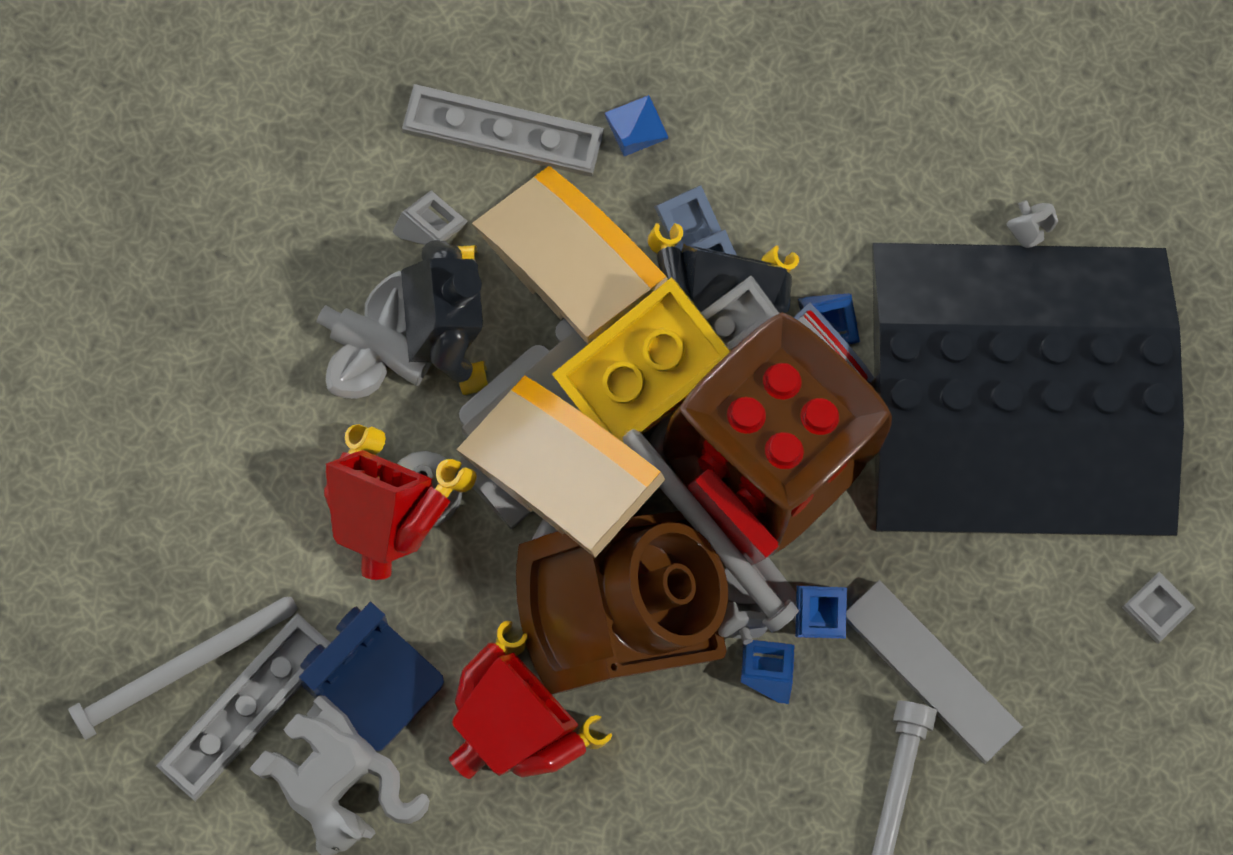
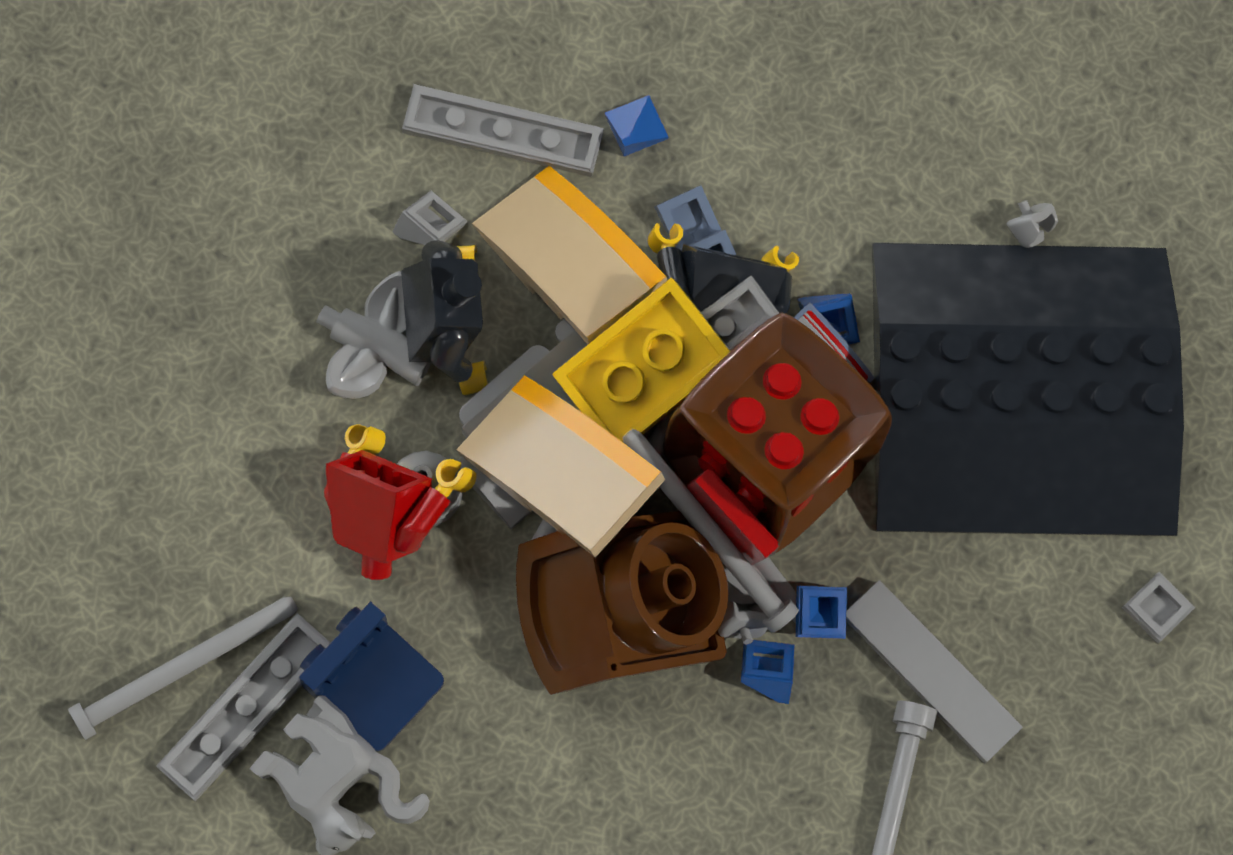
(512, 717): red torso -> none

